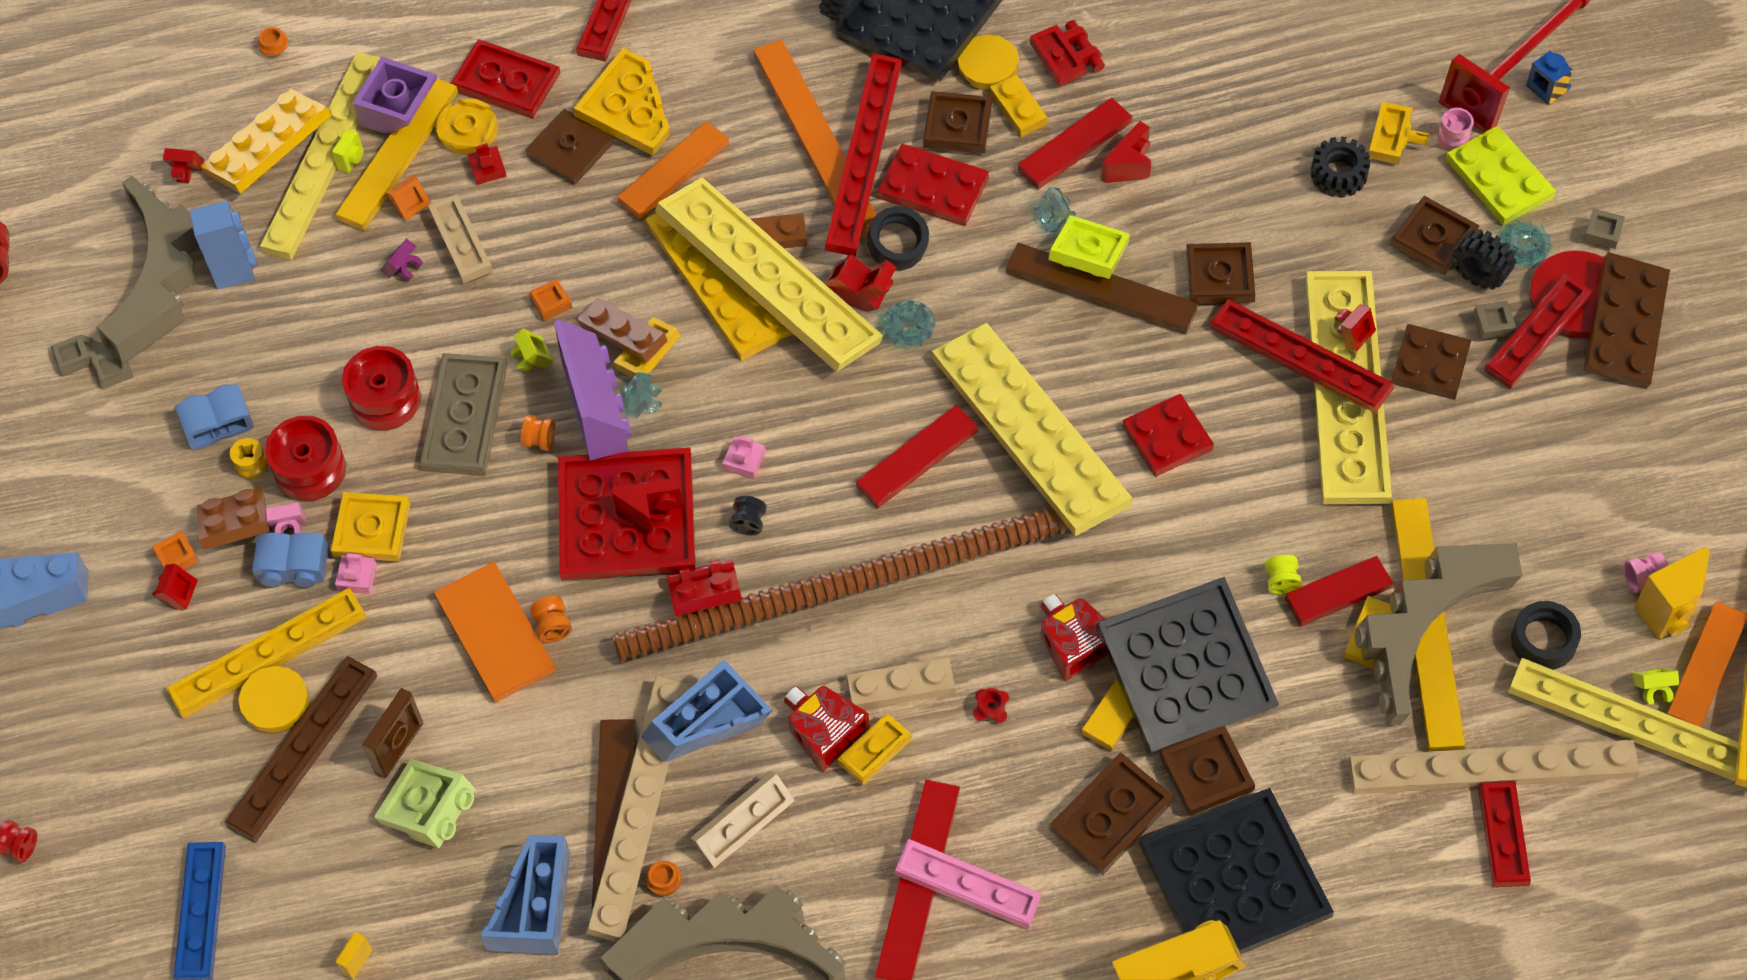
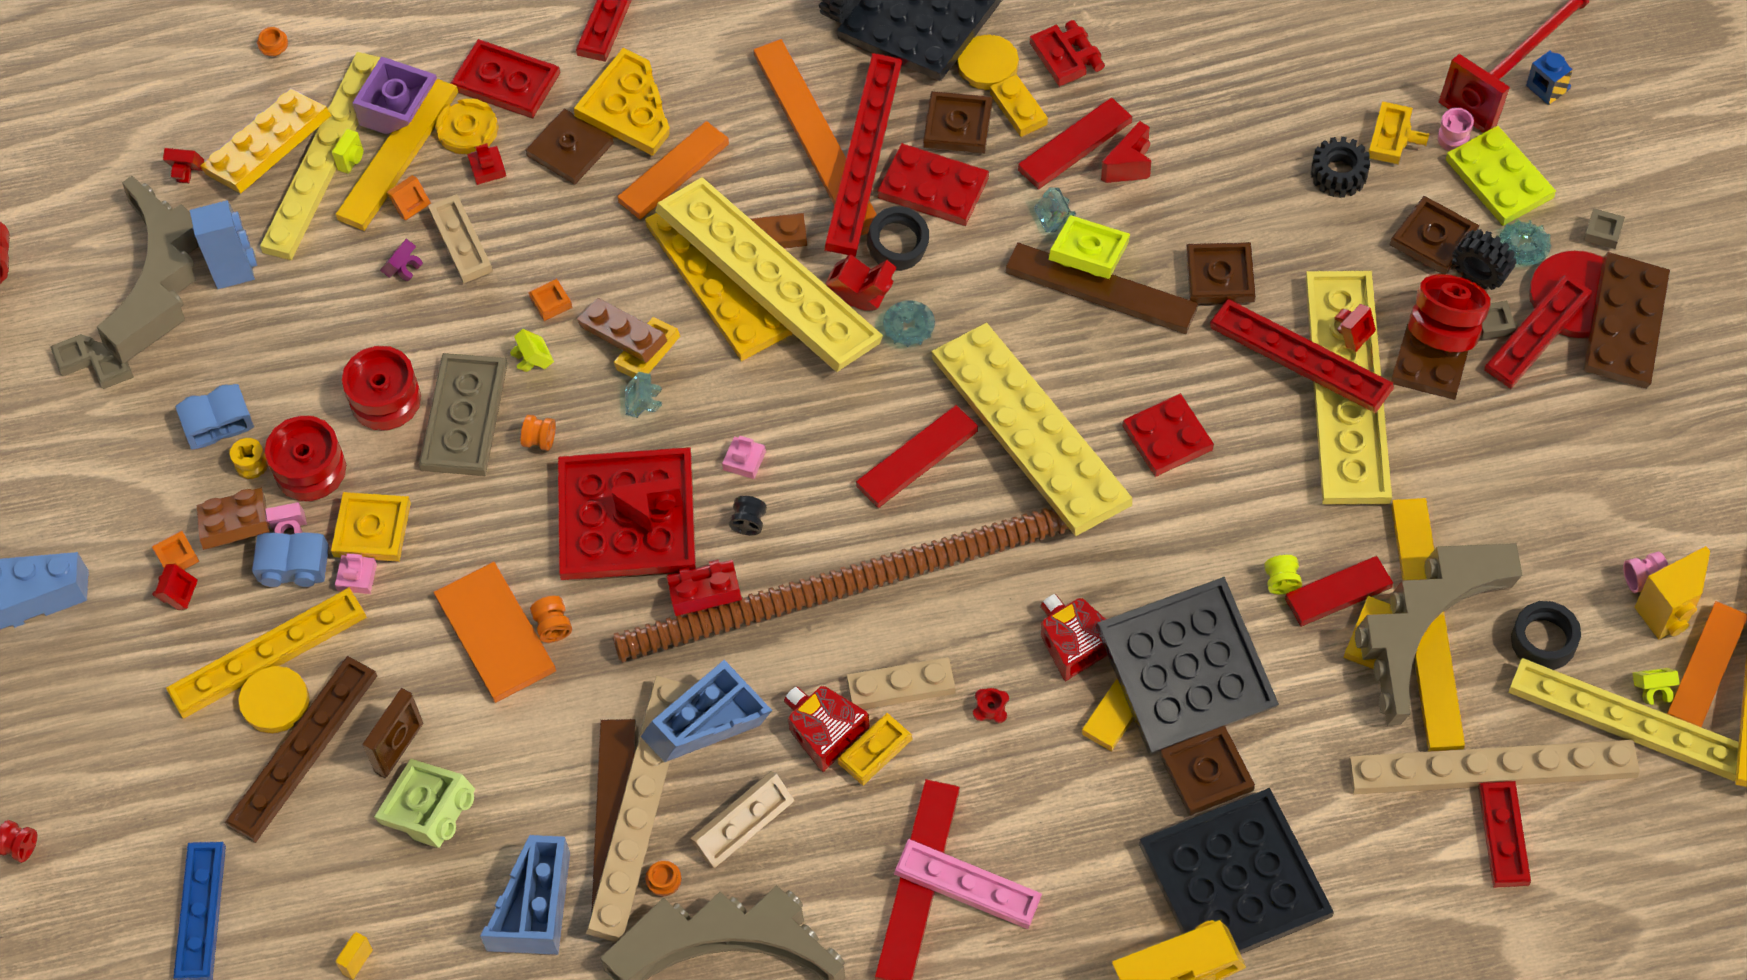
(592, 391): medium lavender slope -> none
(1111, 813): reddish brown plate -> none
(1449, 313): none -> red wheel

